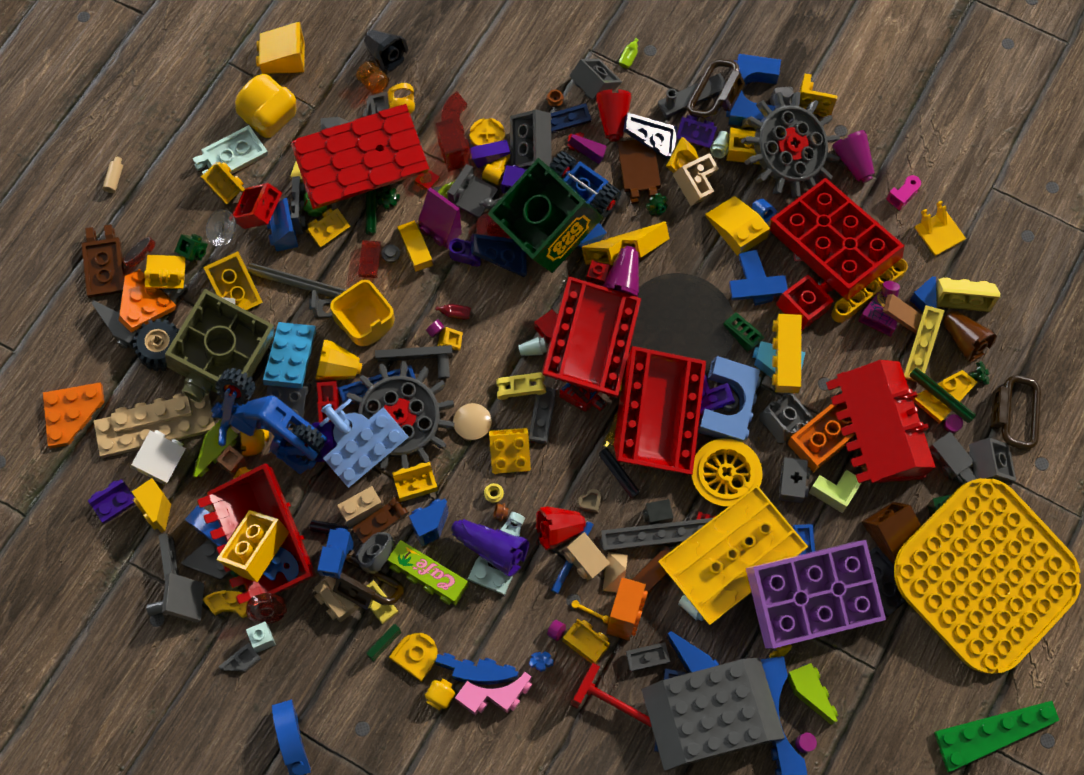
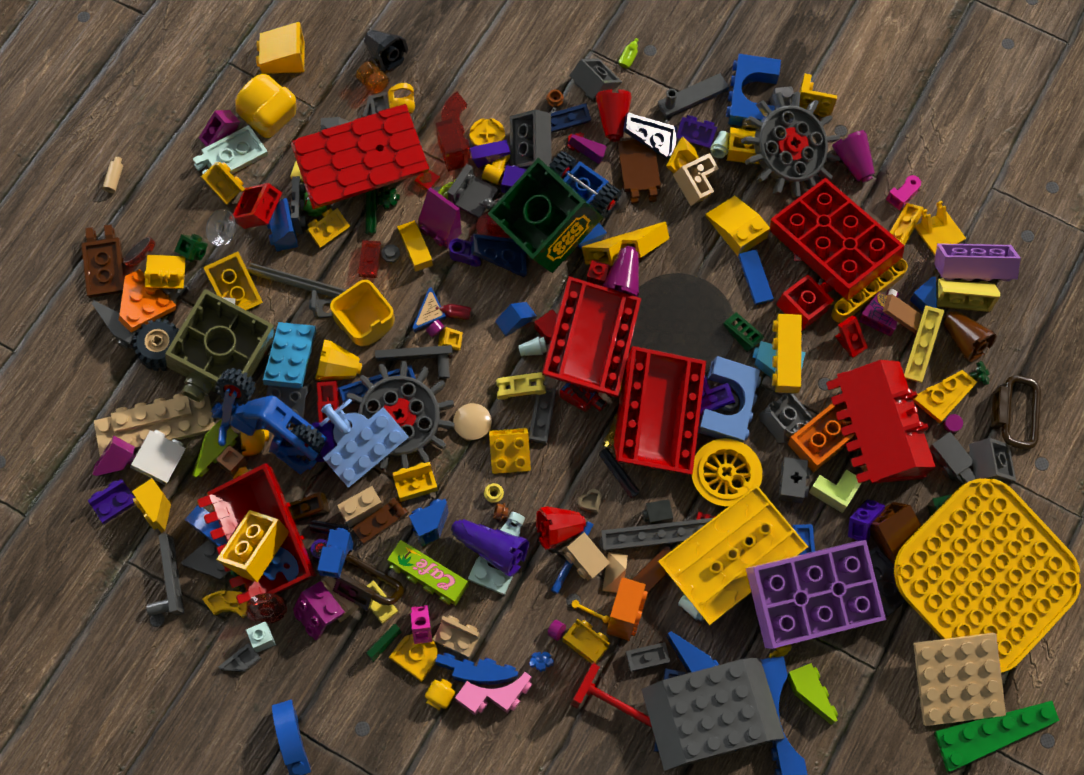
(70, 411): orange plate -> none
(115, 457): none -> magenta slope
(183, 597): dark grey tile -> none
(219, 126): none -> magenta slope
(309, 507): none -> dark brown slope
(316, 548): none -> tile
(317, 609): none -> magenta bracket
(375, 552): dark grey piece -> none
(421, 625): none -> dark pink leg
(427, 312): none -> tile
(457, 636): none -> tan bracket
(515, 317): none -> blue slope
(657, 205): dark green plant -> none
(728, 94): dark brown bar -> none
(758, 287): blue tile -> none
(762, 206): blue plate -> none
(806, 742): magenta piece -> none
(851, 336): none -> red slope
(861, 520): none -> dark purple bracket
(890, 287): magenta piece -> none
(906, 222): none -> yellow tile
(942, 395): dark green axle -> none
(959, 679): none -> tan plate
(977, 261): none -> medium lavender brick

